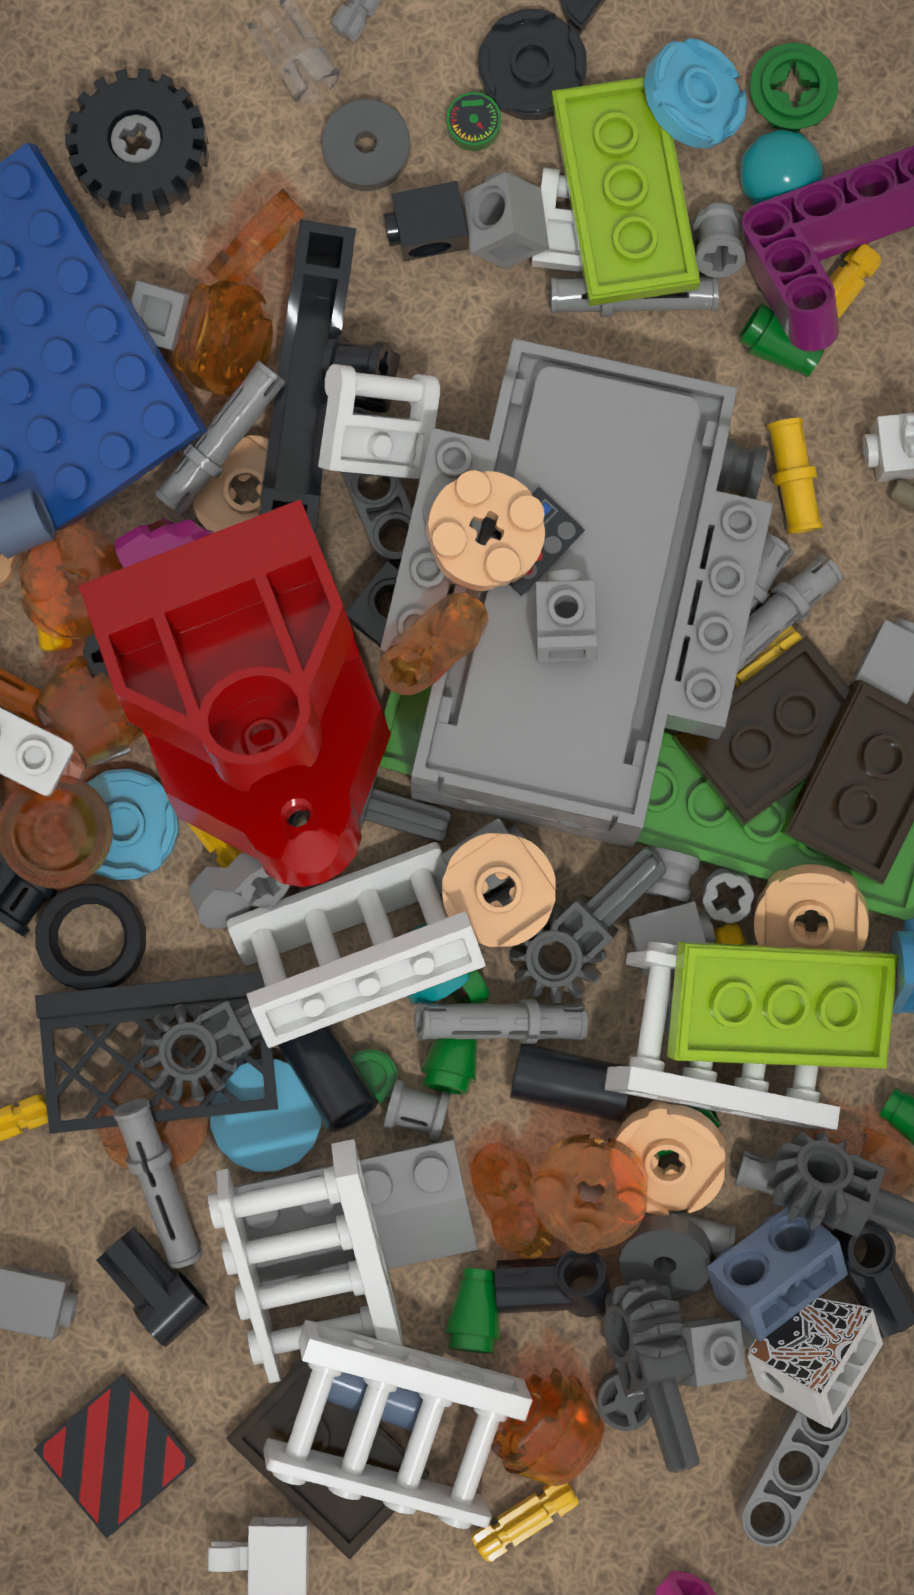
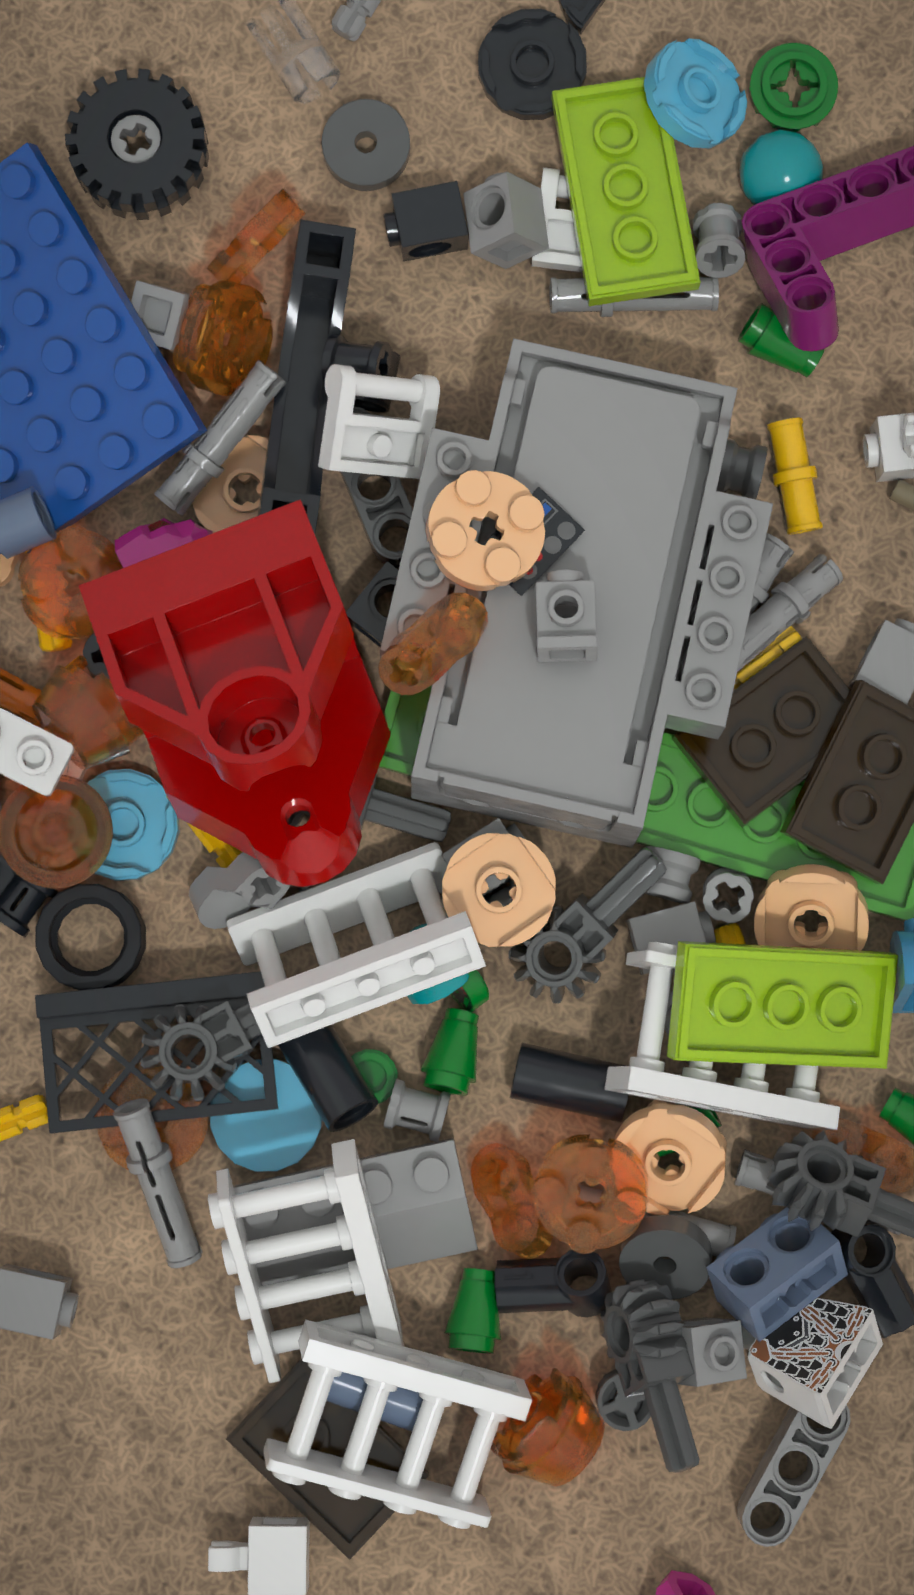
(115, 1455): tile -> none
(162, 1297): black piece -> none
(473, 121): tile -> none
(520, 1021): light grey pin -> none
(523, 1520): yellow axle -> none
(849, 280): yellow axle -> none

